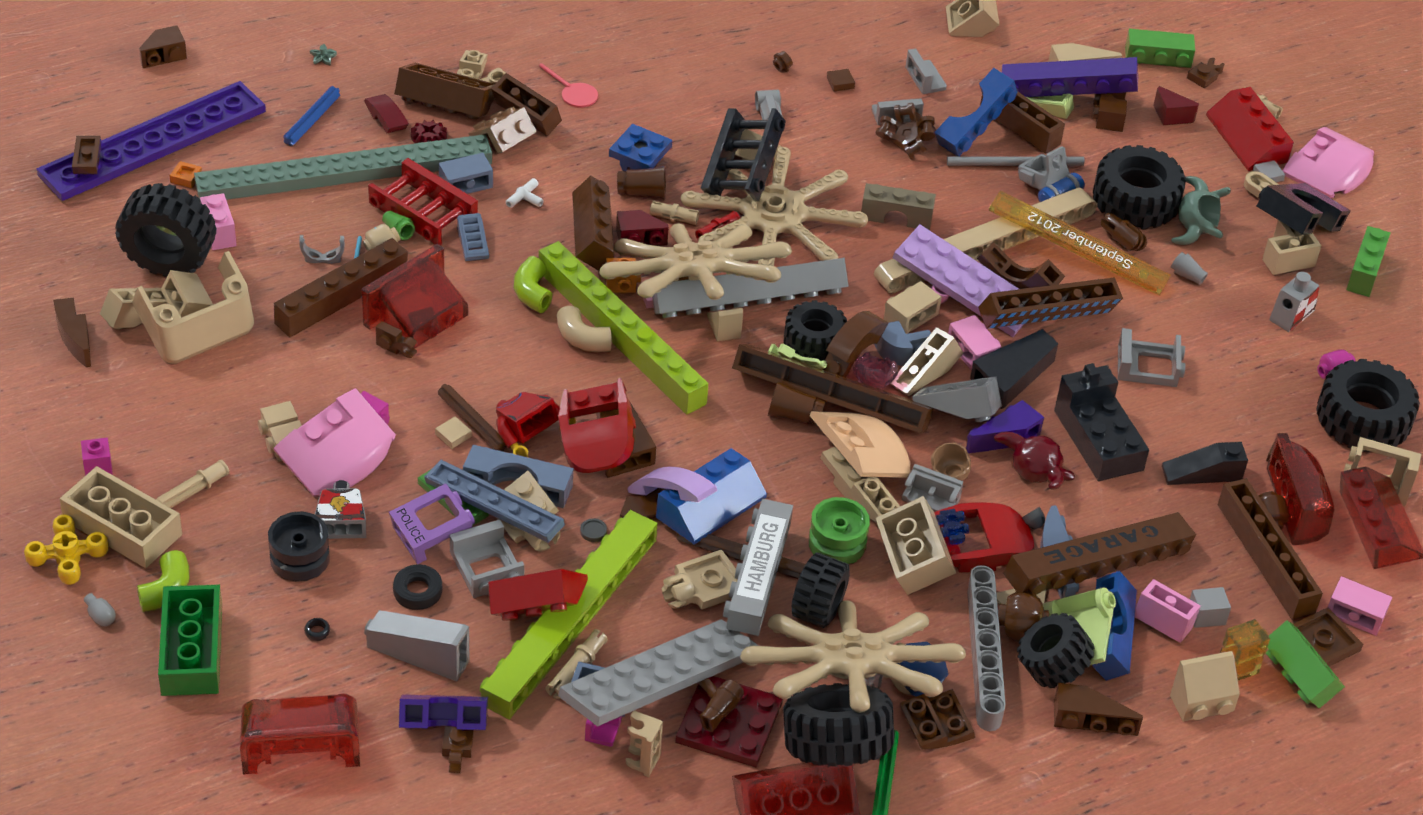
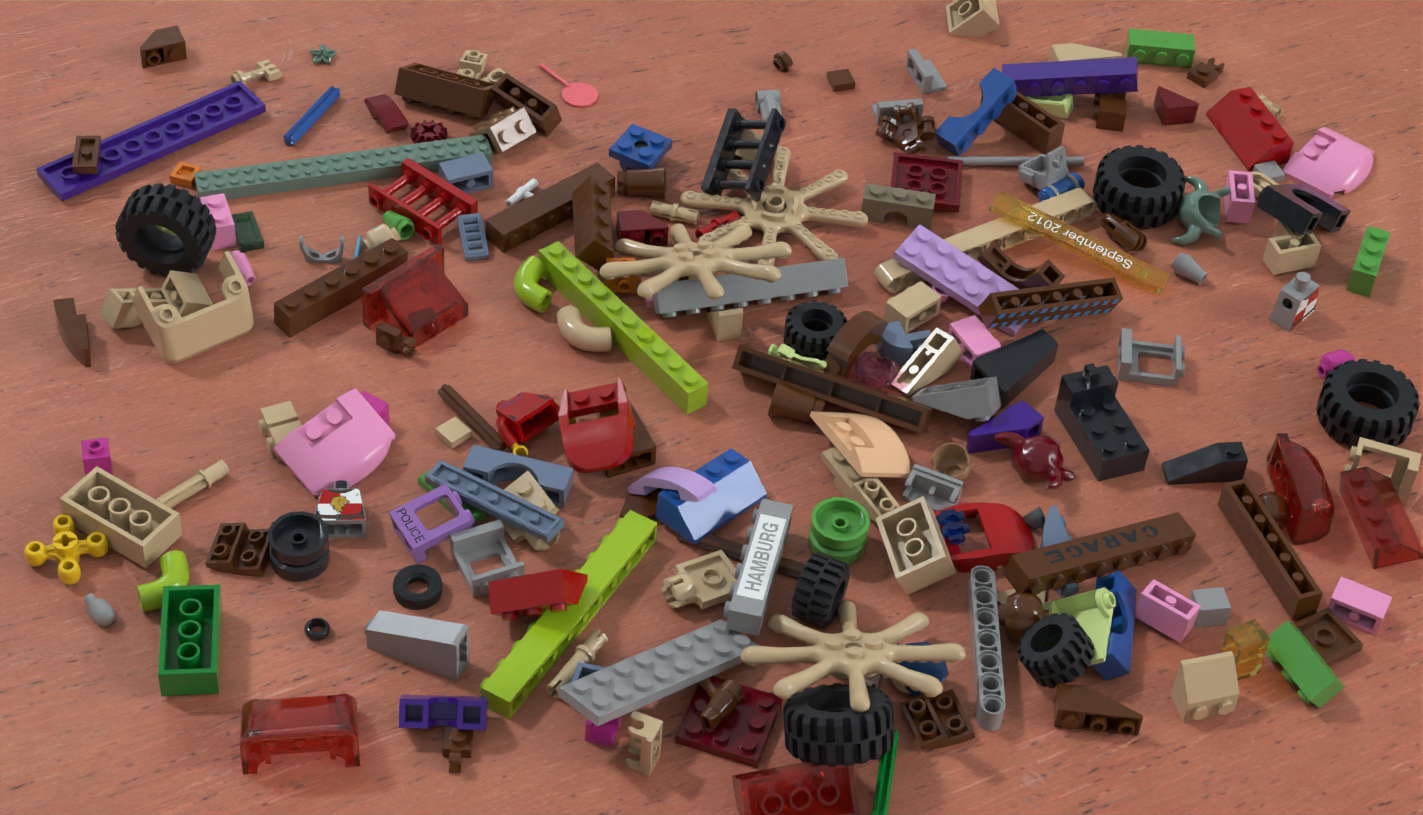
(239, 550): none -> reddish brown slope
(244, 267): none -> bright pink cone
(247, 232): none -> clear green tile
(264, 69): none -> tan hinge
(541, 210): none -> reddish brown brick
(593, 530): dark grey piece -> none
(930, 175): none -> dark red plate
(1241, 200): none -> bright pink brick

